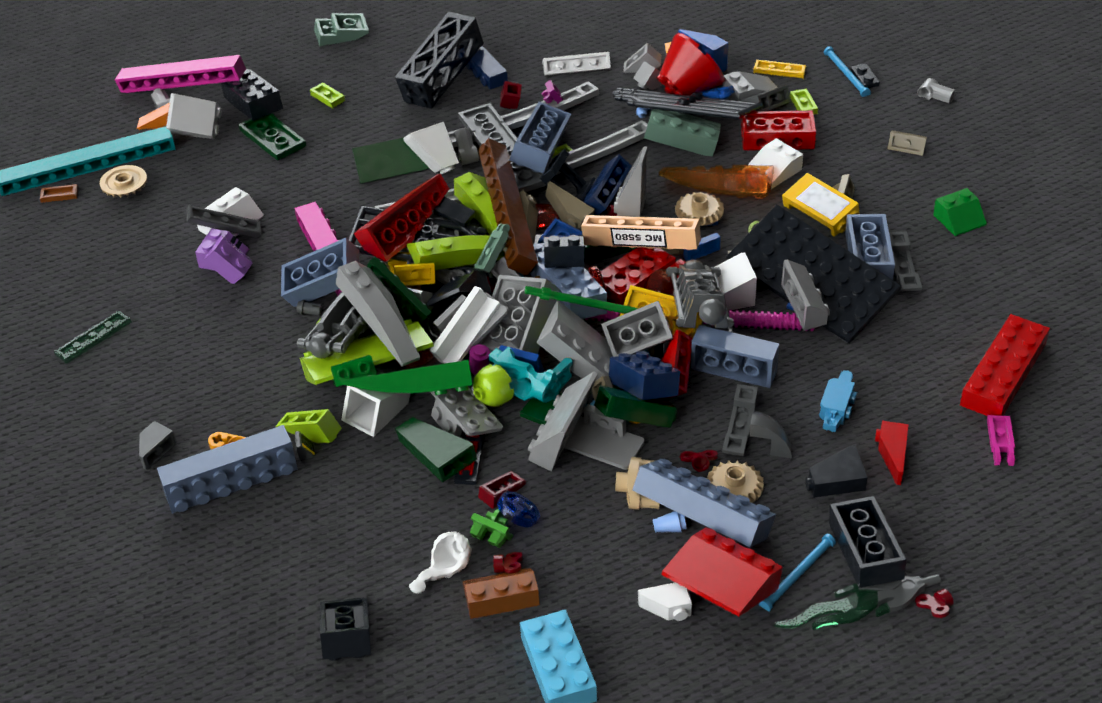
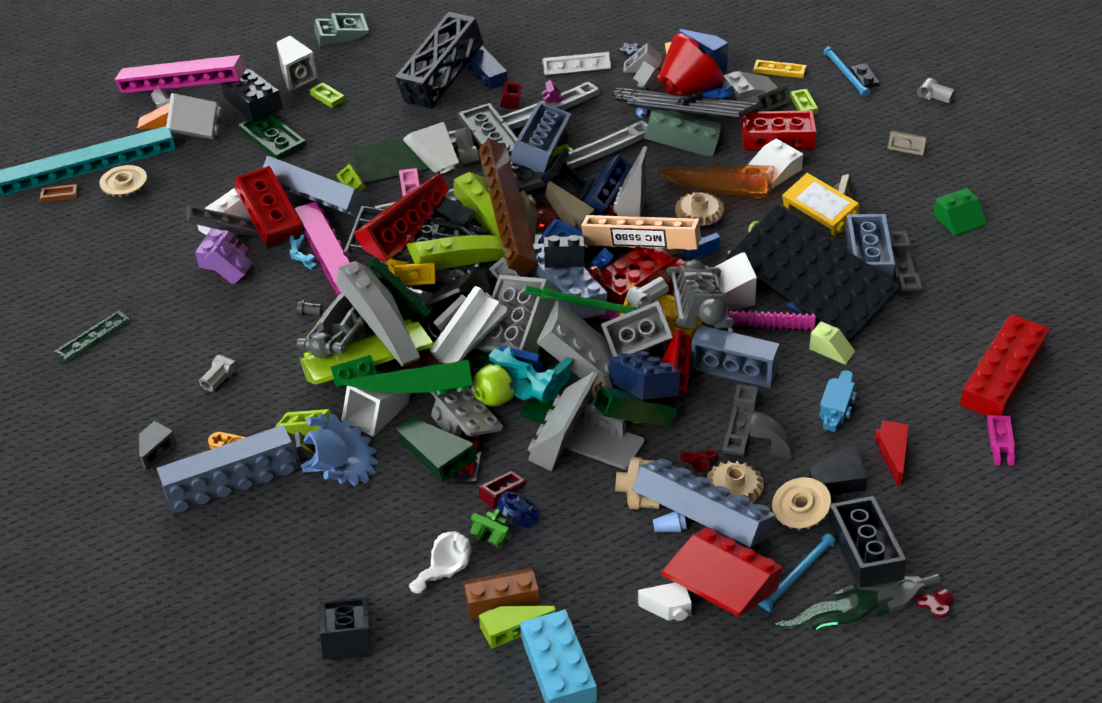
(221, 369): none -> light grey piece
(267, 206): none -> red brick
(295, 254): none -> medium azure piece
(296, 63): none -> white slope
(316, 272): sand blue brick -> none
(318, 187): none -> brick
(339, 450): none -> medium blue piece
(350, 178): none -> lime plate
(409, 180): none -> bright pink slope
(478, 358): magenta brick -> none
(493, 248): sand green hinge -> none
(503, 623): none -> lime slope
(509, 564): dark red piece -> none
(601, 259): none -> blue hinge
(629, 49): none -> plate
(645, 295): none -> light grey piece
(799, 493): none -> tan gear
(803, 295): light grey slope -> none
(831, 343): none -> yellowish green slope

